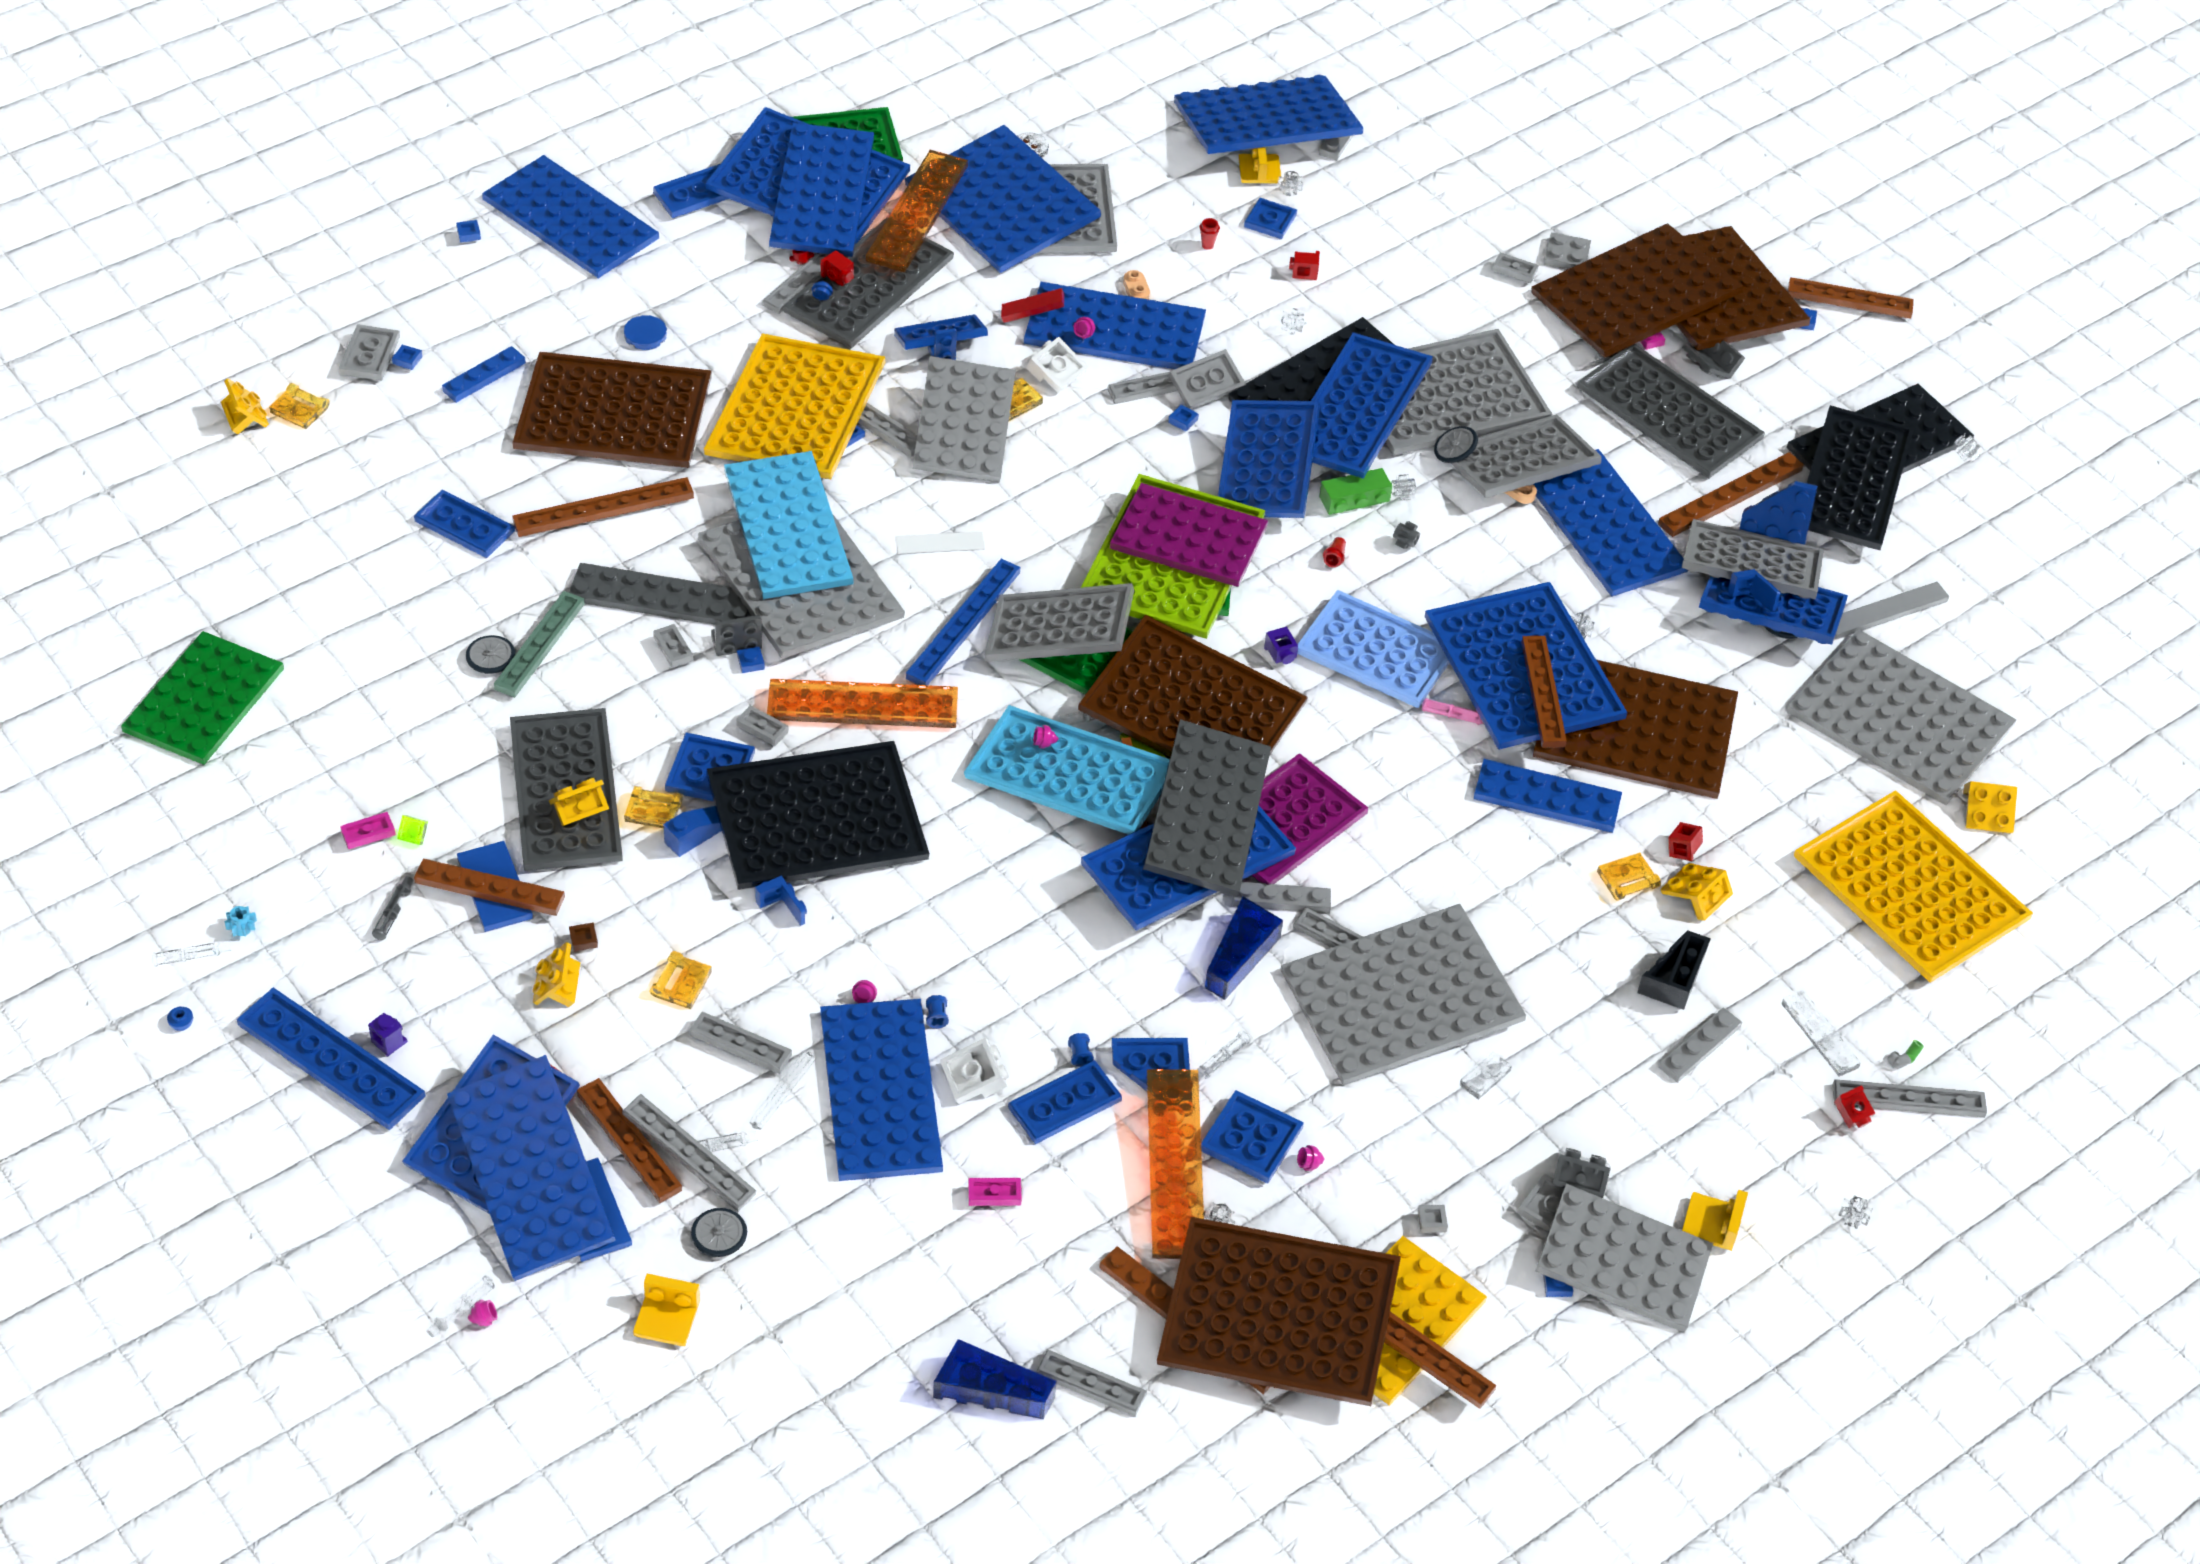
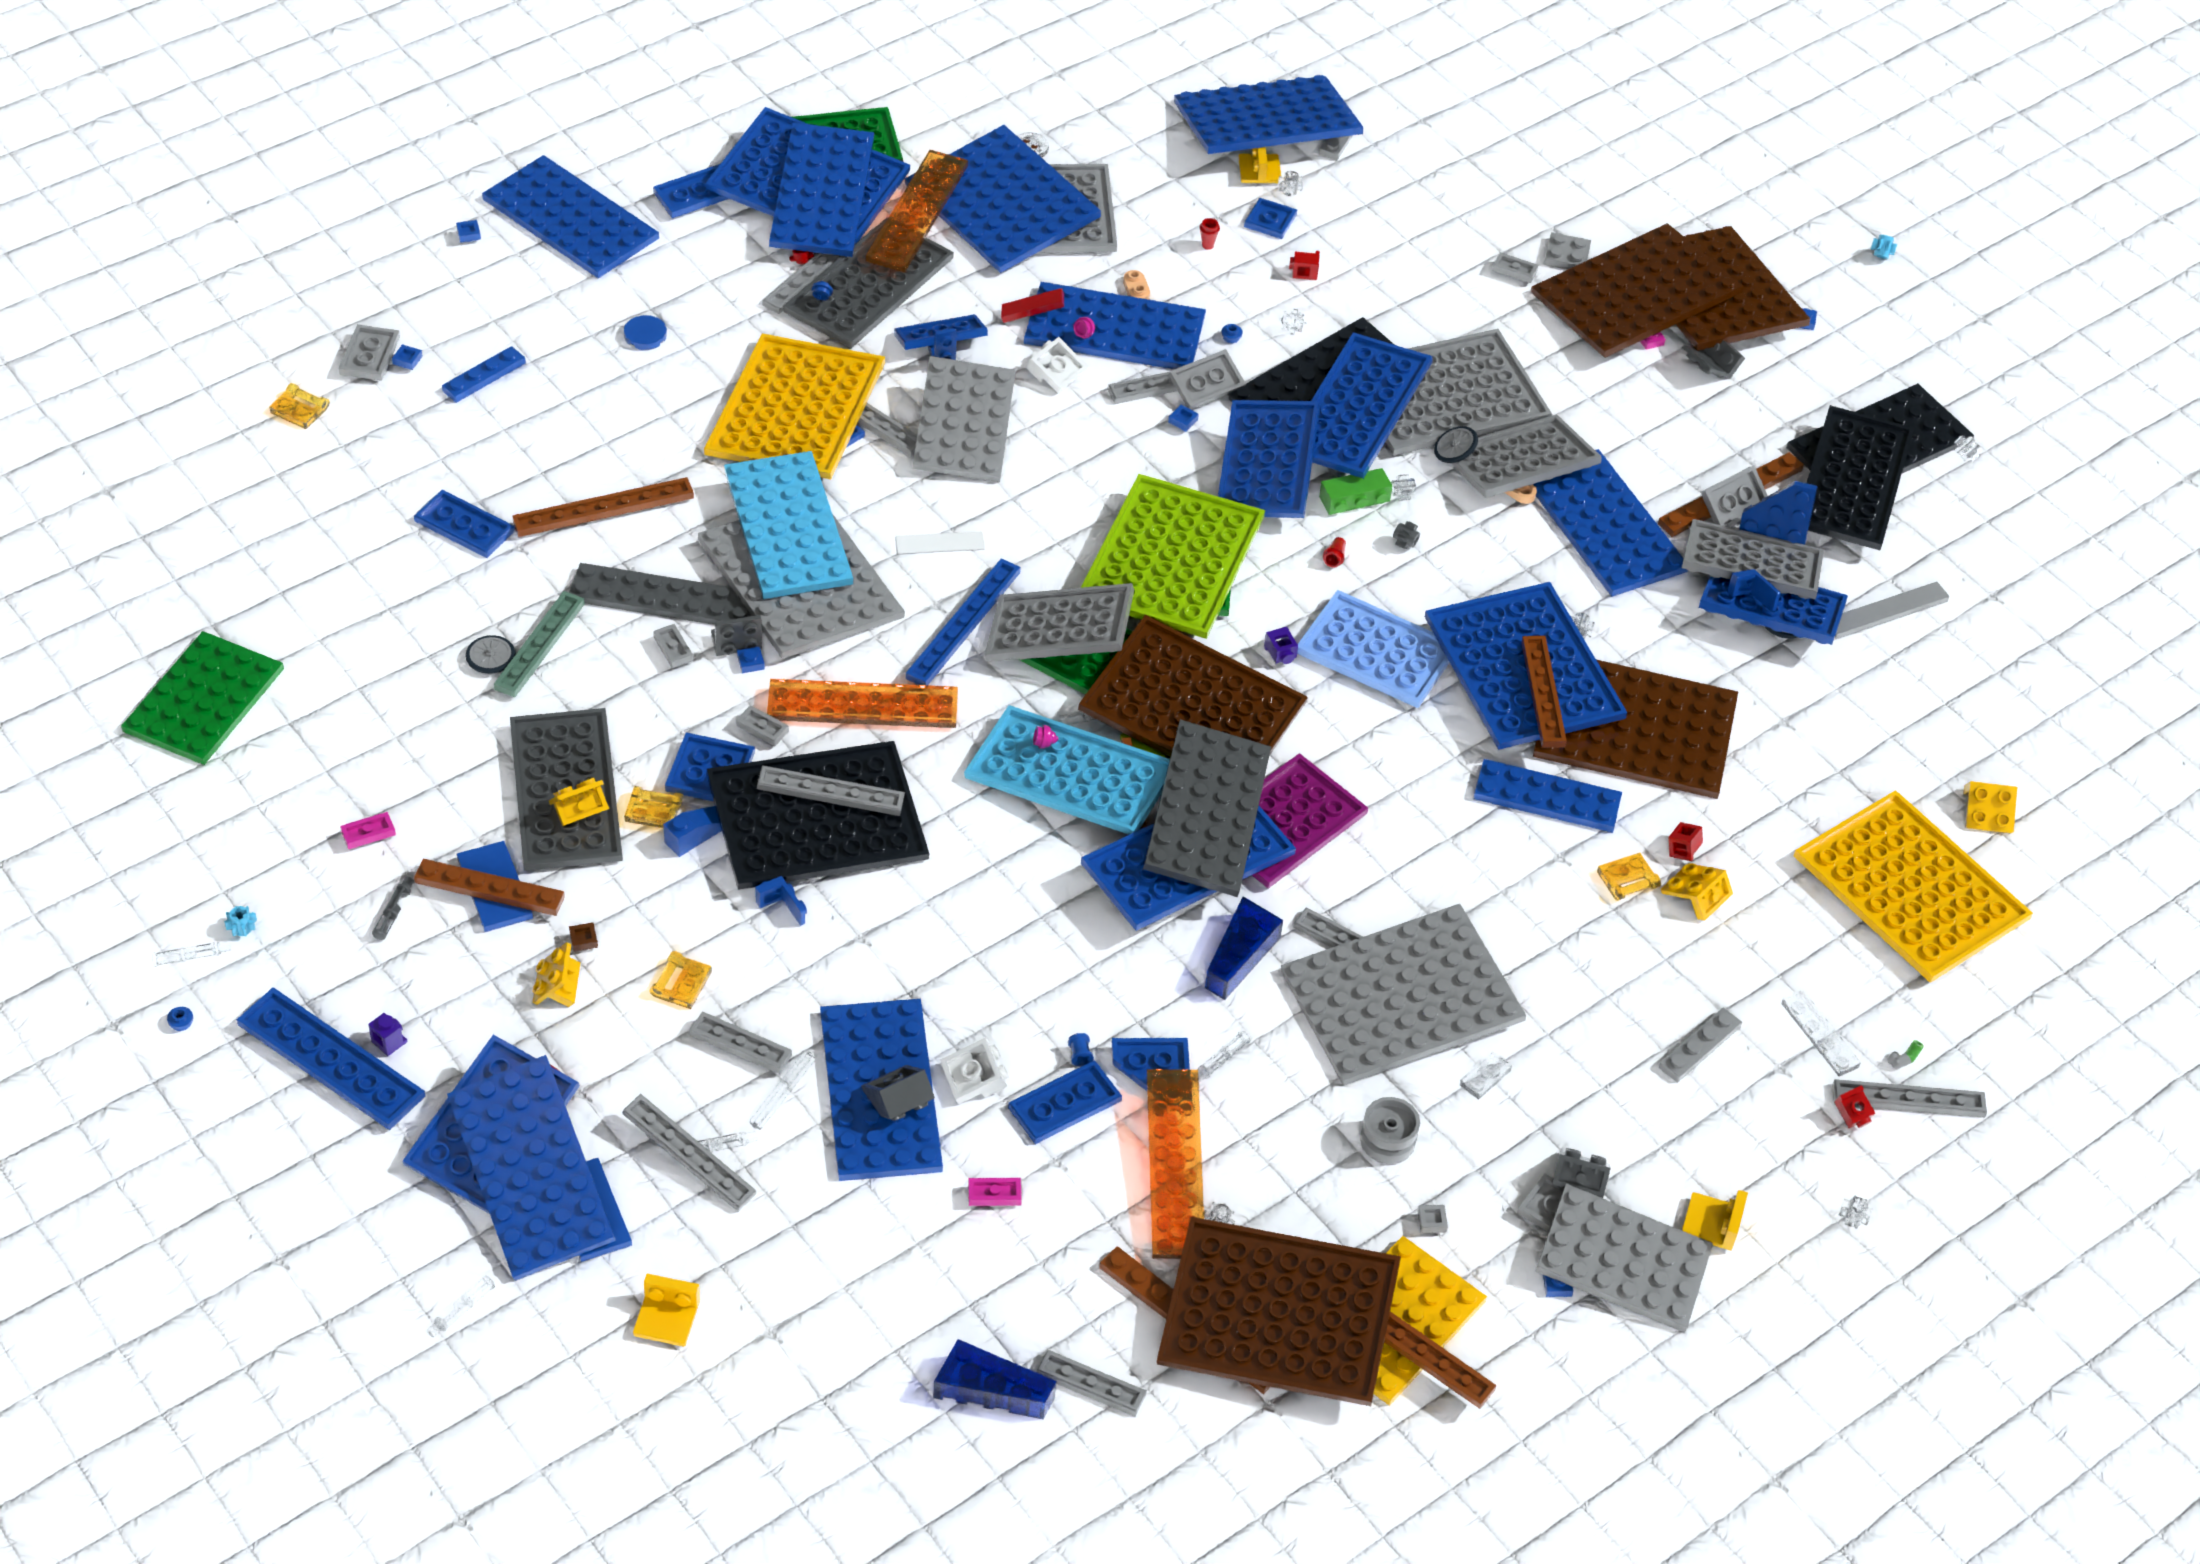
(242, 407): yellow bracket -> none
(412, 830): clear neon green plate -> none
(483, 1313): dark pink plate -> none
(613, 409): reddish brown plate -> none
(629, 1140): dark orange plate -> none
(719, 1232): light grey wheel -> none
(830, 790): none -> light grey tile
(837, 268): red brick -> none
(864, 991): dark pink plate -> none
(899, 1092): none -> dark grey slope
(937, 1014): blue bush -> none
(1024, 398): clear yellow plate -> none
(1189, 534): magenta plate -> none
(1231, 333): none -> blue plate
(1251, 1136): blue plate -> none
(1286, 897): light grey plate -> none
(1309, 1158): dark pink plate -> none
(1390, 1130): none -> light grey wheel
(1451, 711): bright pink piece -> none
(1671, 410): dark grey plate -> none
(1676, 972): black wedge -> none
(1732, 495): none -> light grey plate
(1850, 297): dark orange plate -> none
(1883, 246): none -> medium azure gear
(1901, 716): light grey plate -> none

